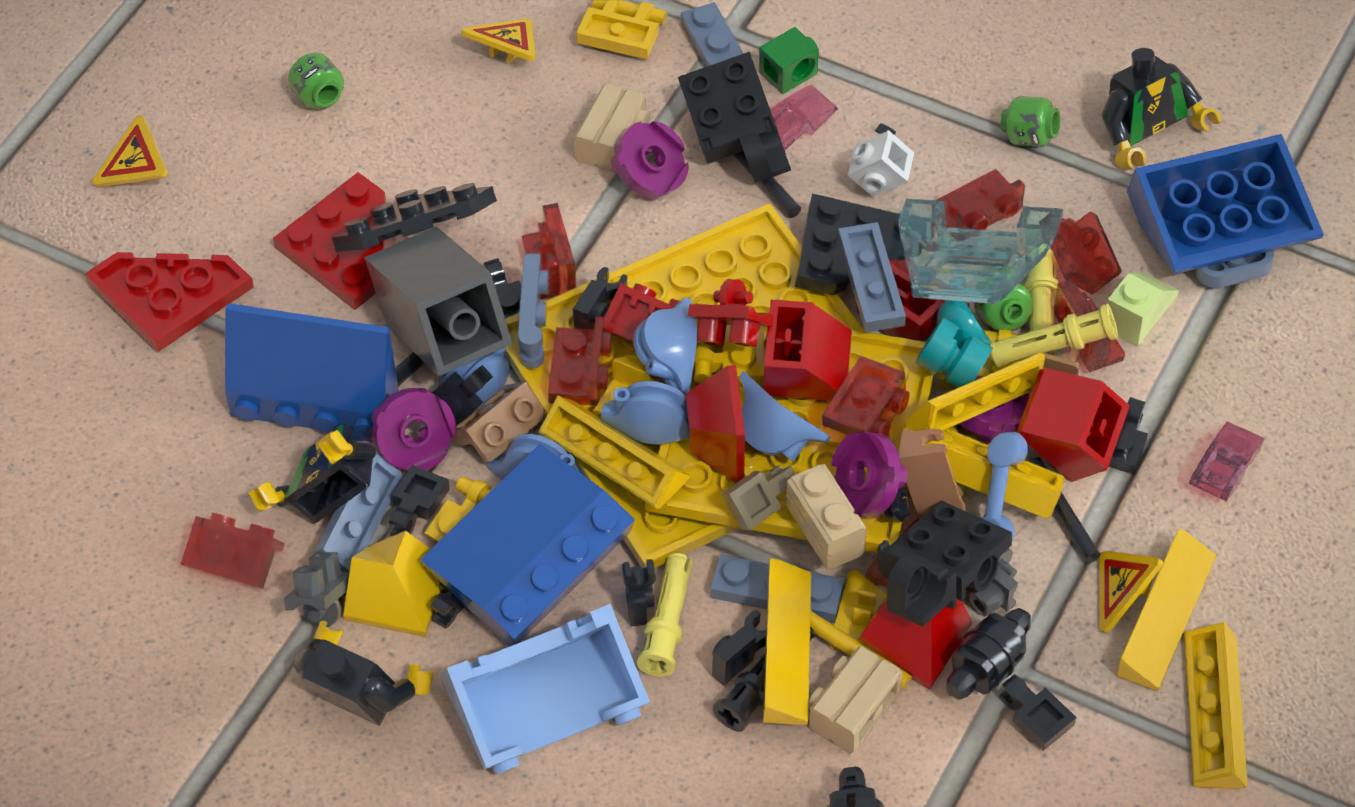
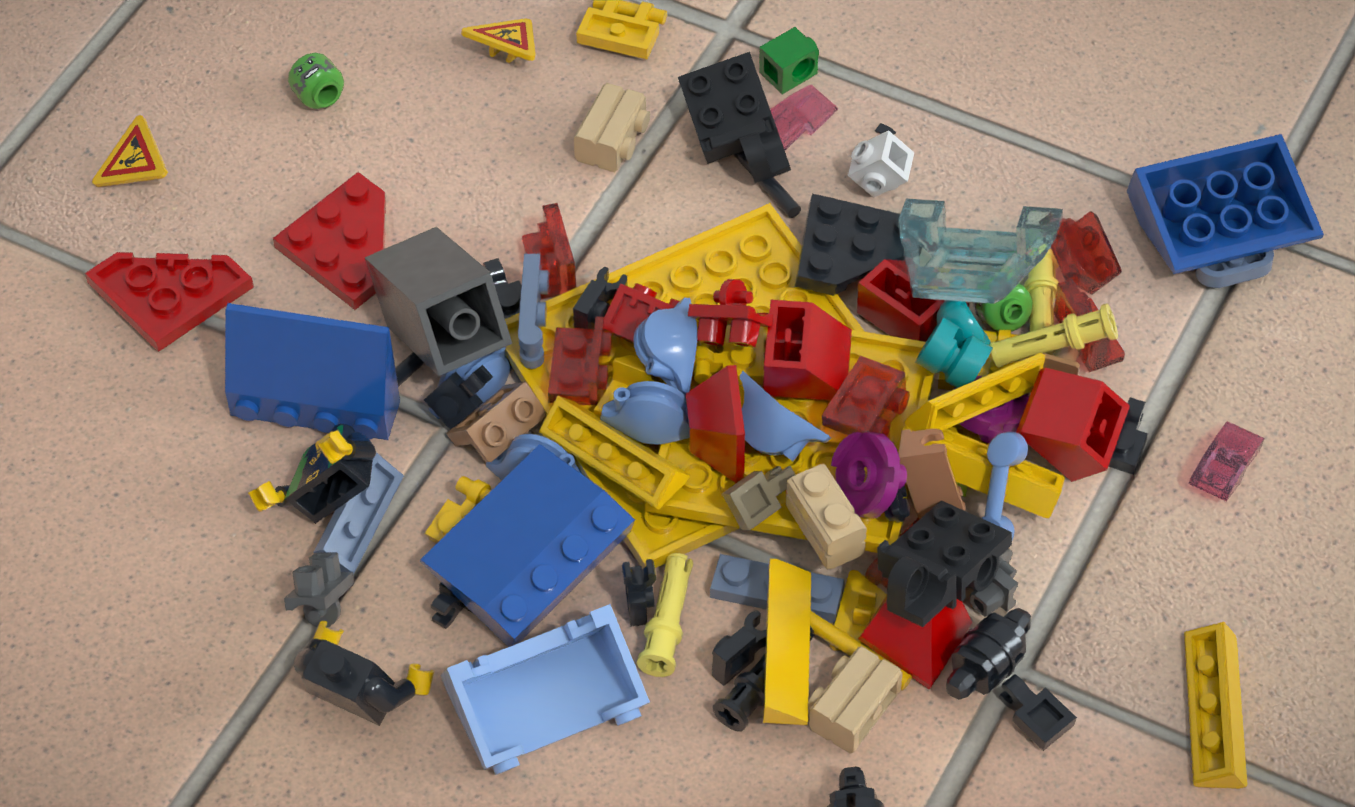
(231, 551): clear red bracket -> none
(392, 419): magenta plate -> none
(392, 586): yellow slope -> none
(412, 215): black plate -> none
(416, 495): black plate -> none
(635, 170): magenta plate -> none
(710, 34): sand blue plate -> none
(871, 277): sand blue plate -> none
(983, 202): clear red bracket -> none
(1030, 121): bright green head -> none
(1073, 525): black bar -> none
(1121, 582): piece -> none
(1139, 305): yellowish green slope -> none
(1148, 100): torso -> none
(1166, 612): yellow slope -> none

